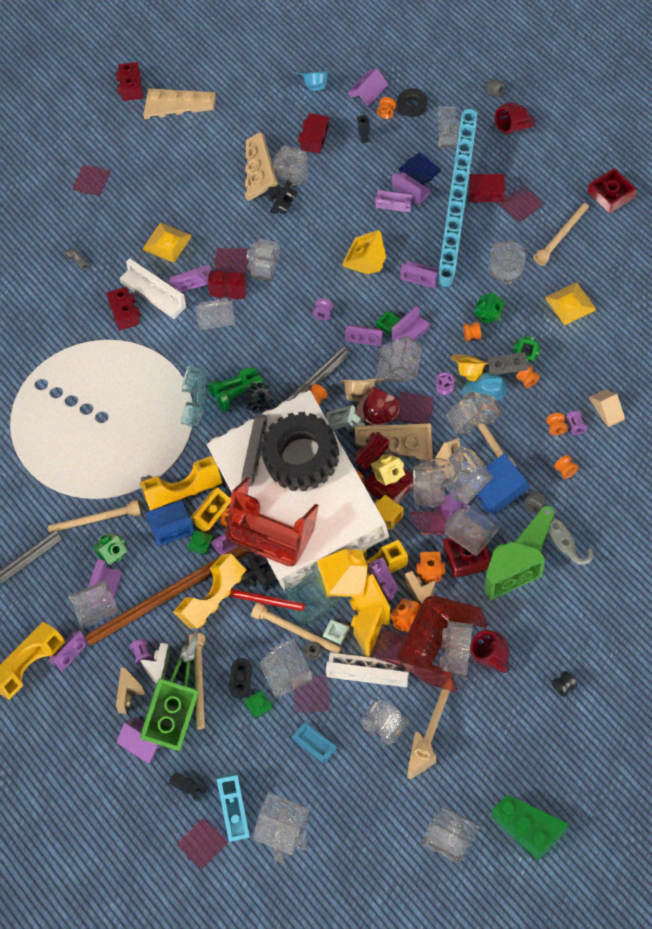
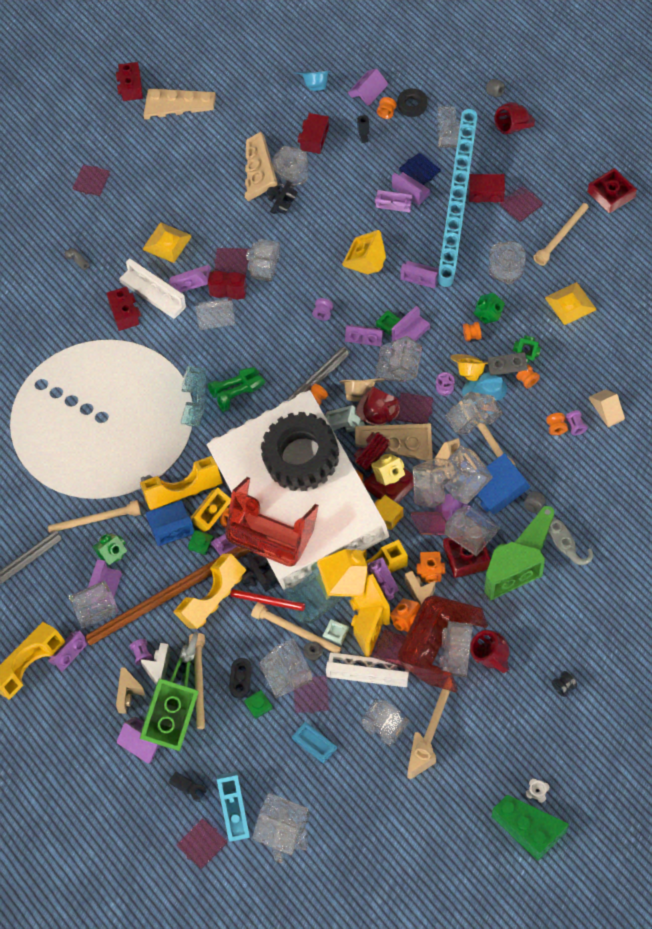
(251, 397): black gear -> none
(254, 448): dark grey beam -> none
(450, 834): clear slope -> none
(537, 784): none -> white plate
(566, 467): orange wheel -> none

